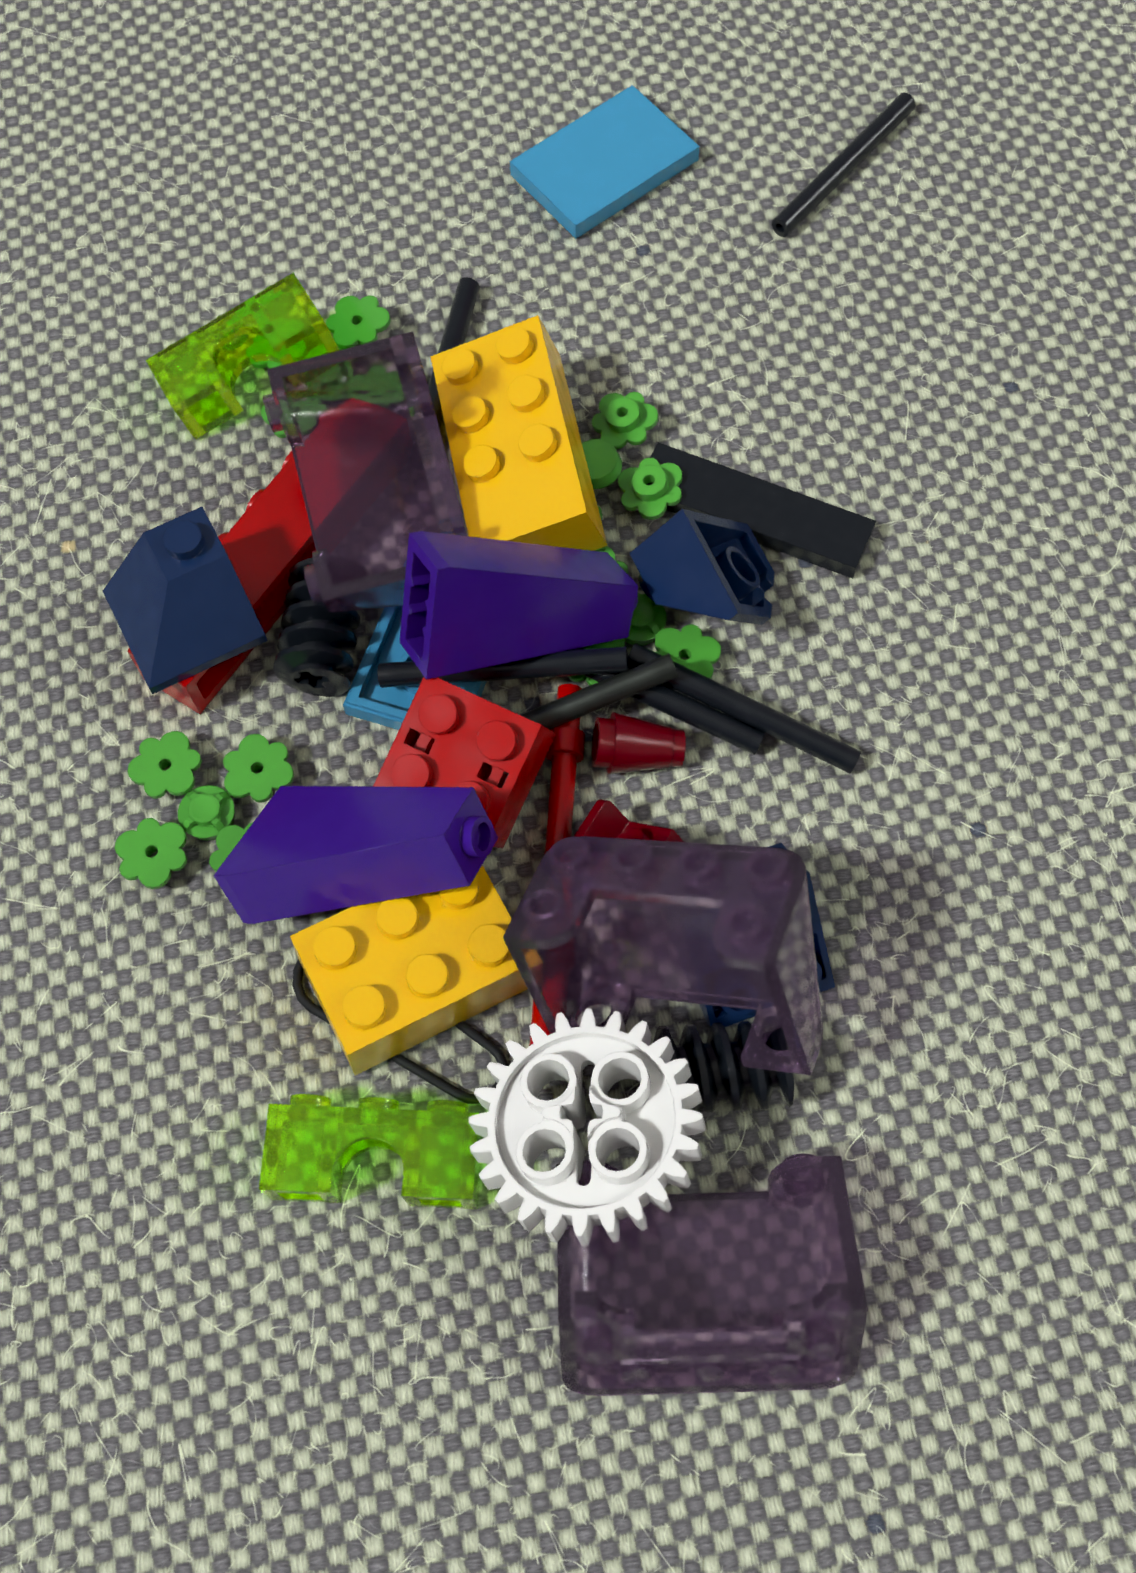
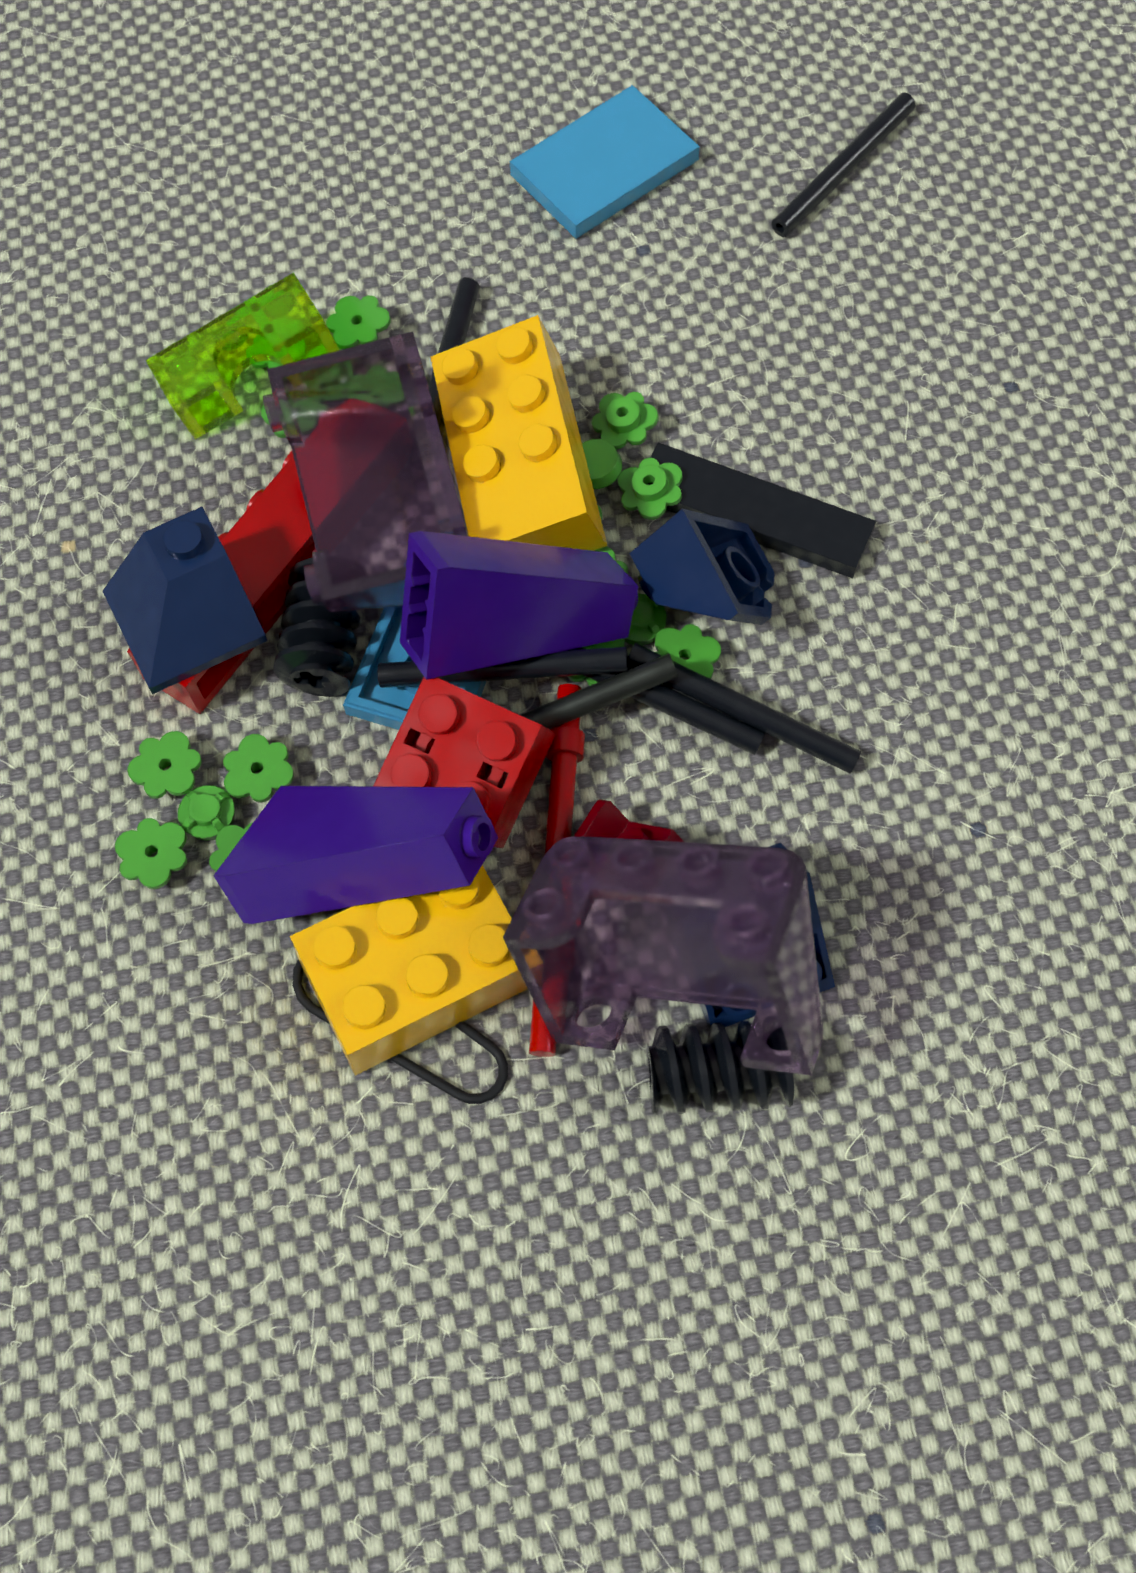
(315, 1142): clear neon green arch -> none
(634, 745): dark red cone -> none
(650, 1121): white gear -> none
(718, 1291): clear purple windscreen -> none

